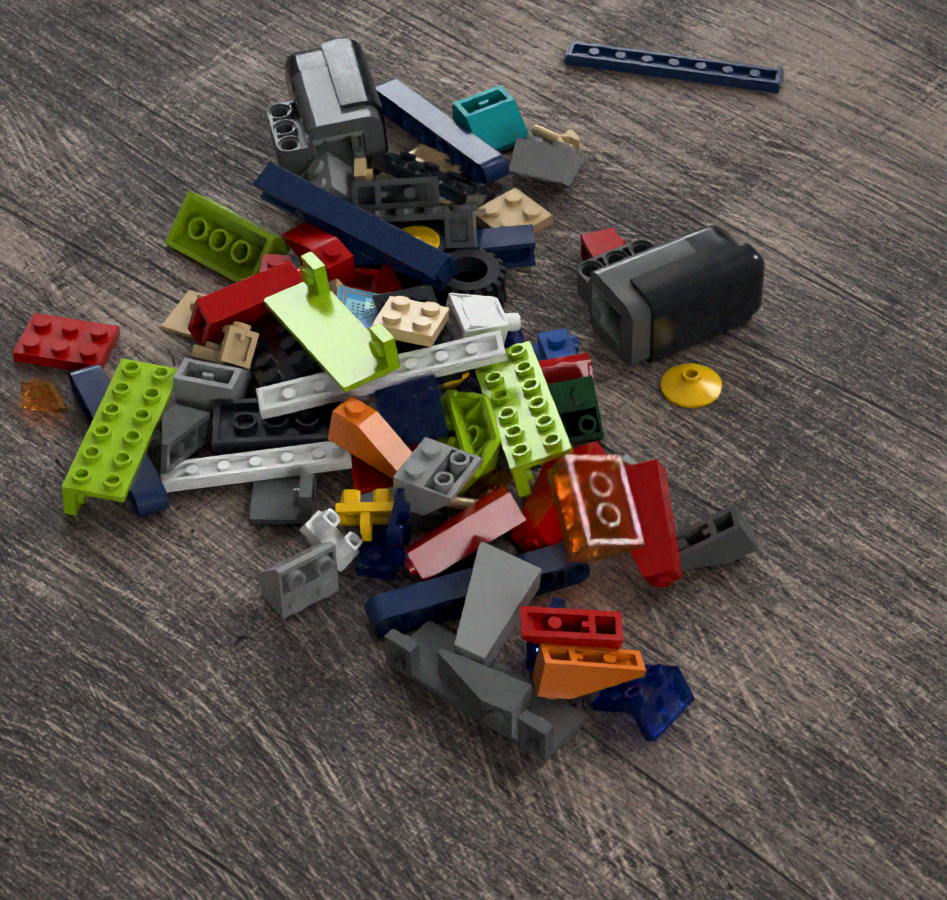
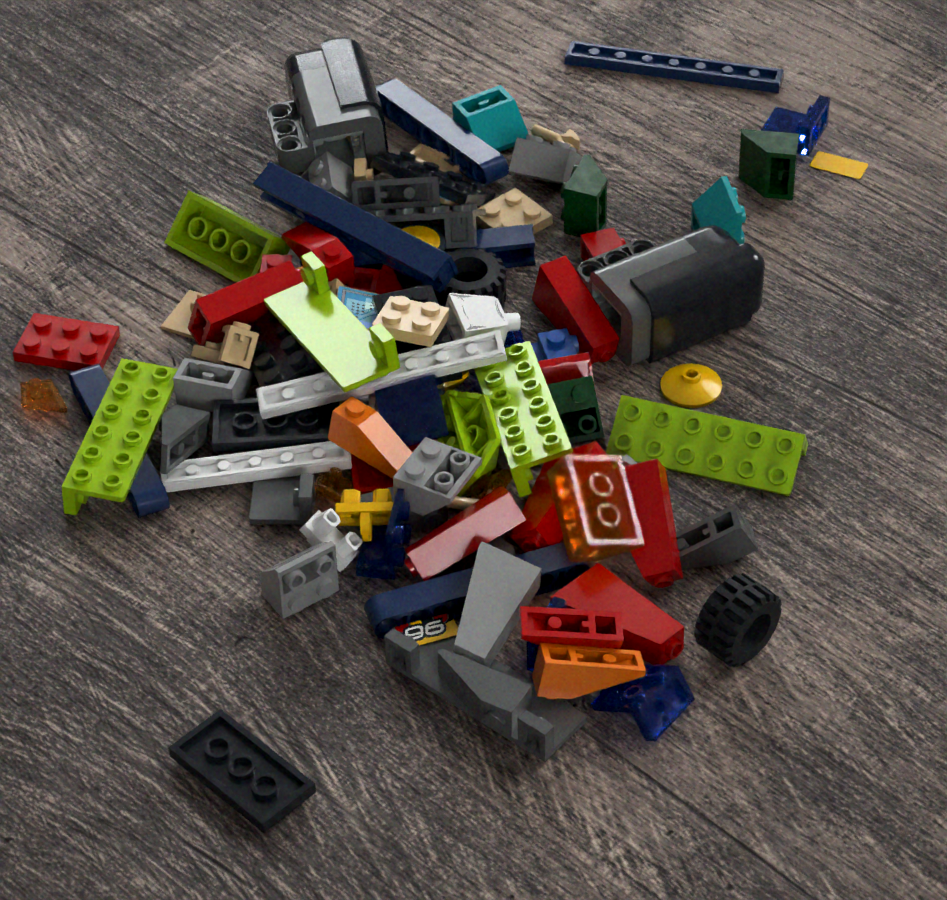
(242, 770): none -> black plate
(331, 484): none -> clear orange piece
(430, 629): none -> sticker
(570, 305): none -> red slope
(584, 199): none -> dark green slope
(643, 623): none -> red slope
(707, 445): none -> lime bracket
(720, 208): none -> teal slope
(737, 620): none -> black tyre
(769, 162): none -> dark green slope
(808, 125): none -> clear blue bracket
(839, 165): none -> yellow sticker

